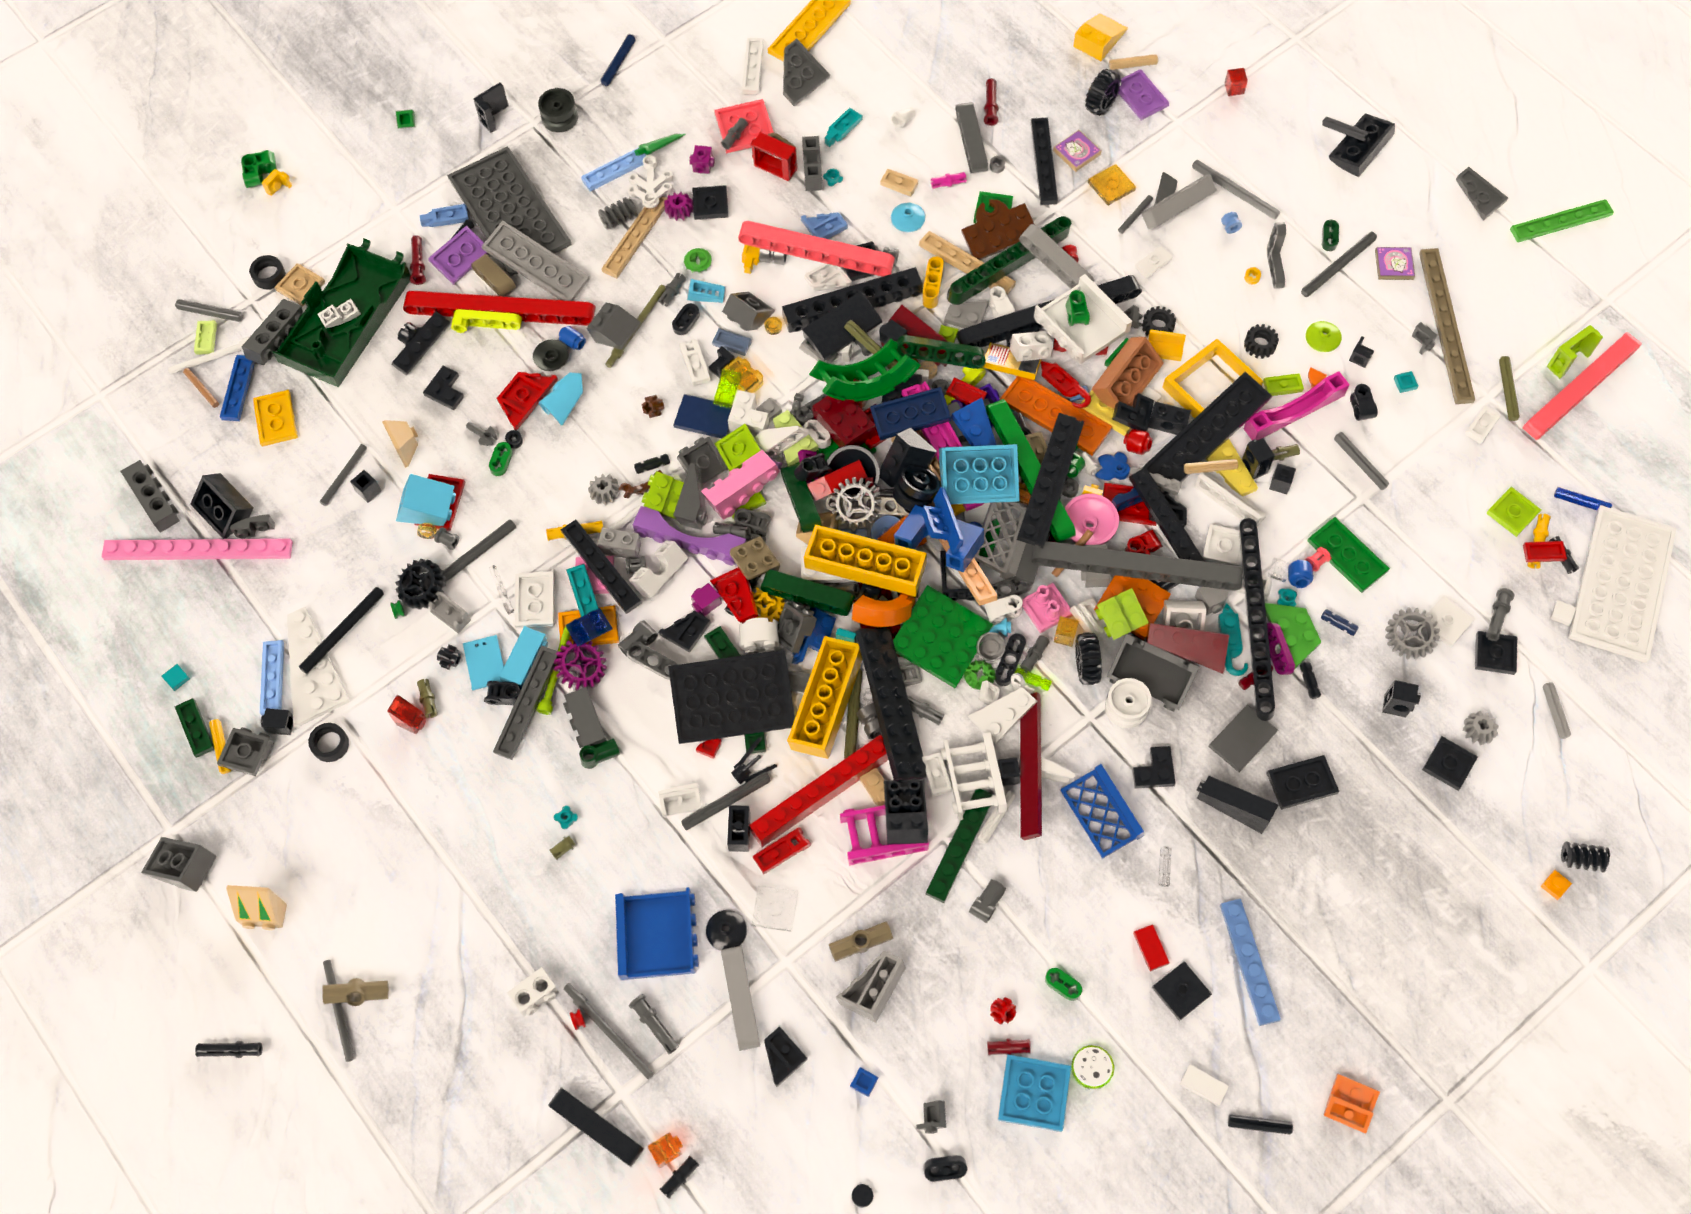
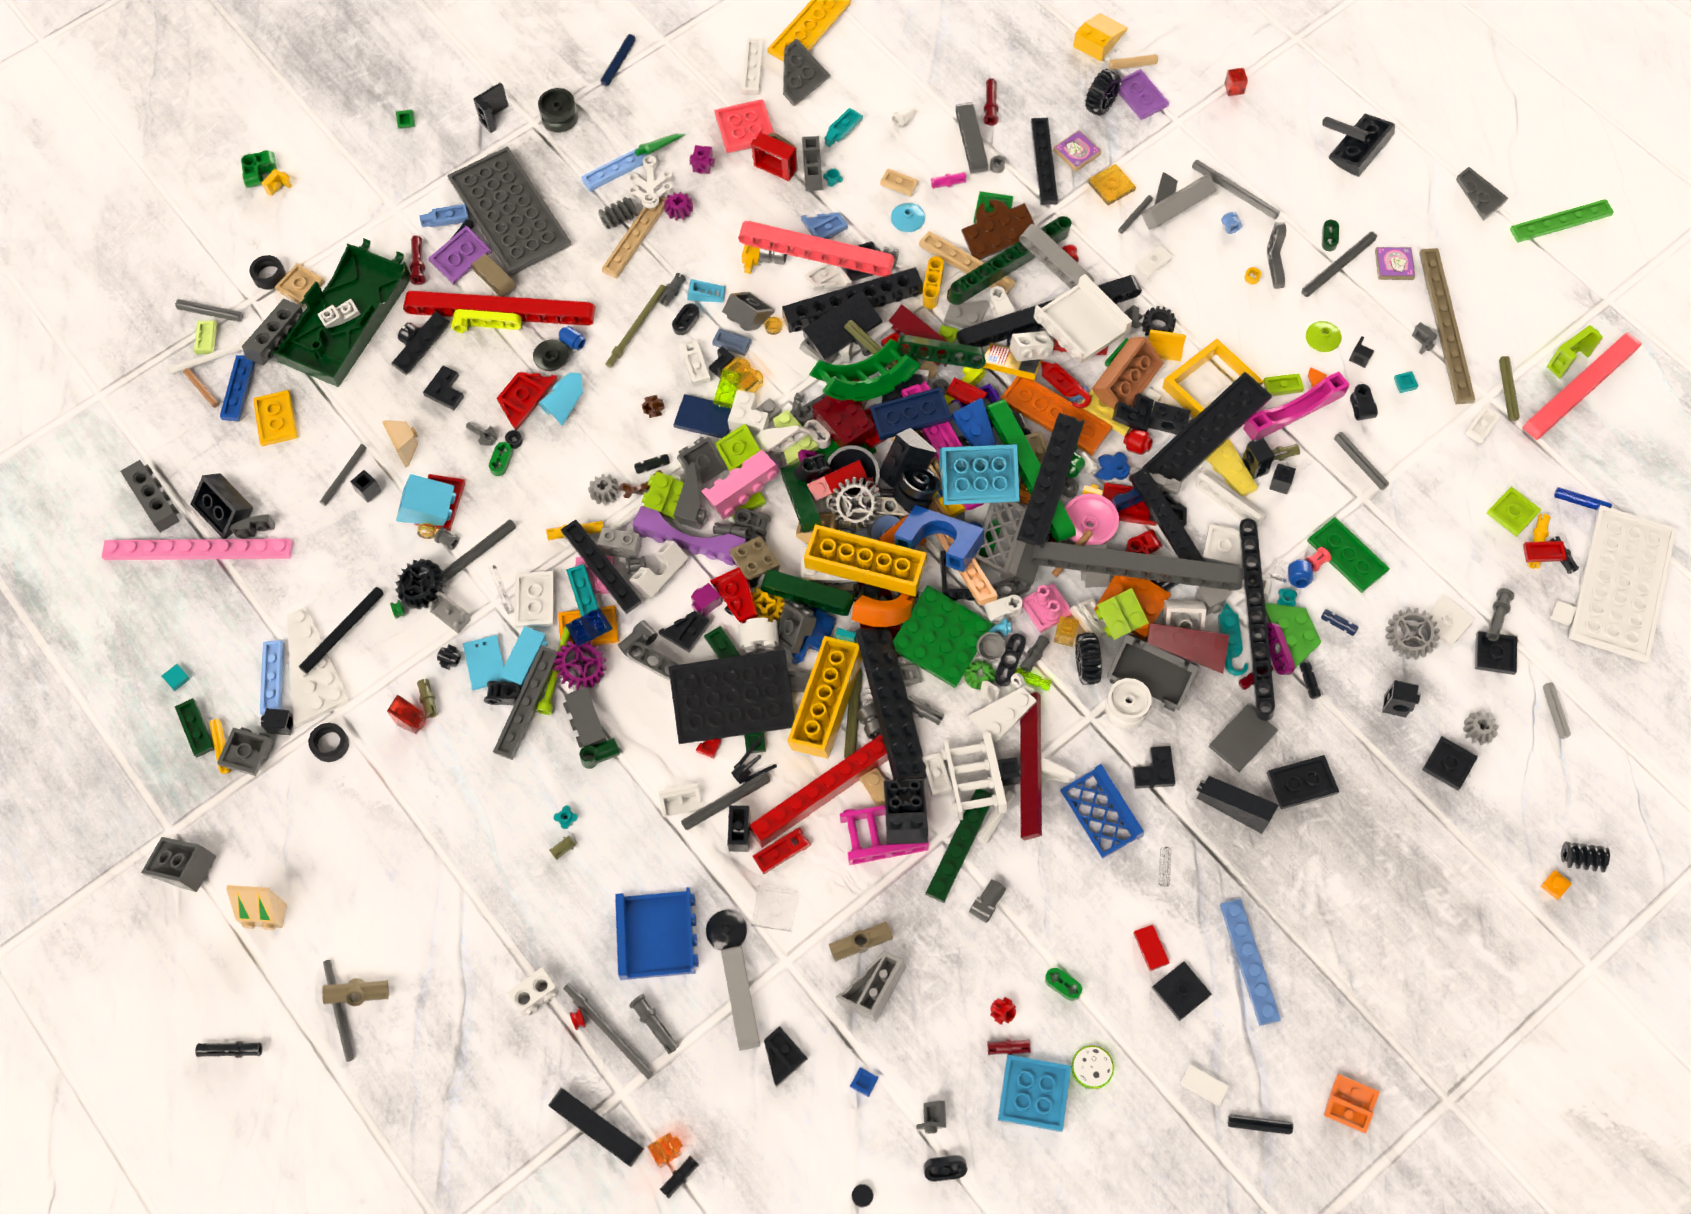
(535, 262): light grey plate -> none
(613, 326): dark grey slope -> none
(690, 260): bright green gear -> none
(710, 202): black plate -> none
(728, 141): dark grey pin -> none
(891, 331): black brick -> none
(942, 521): blue bracket -> none
(1077, 312): green piece -> none
(1210, 466): tan axle -> none
(1261, 332): black tyre -> none

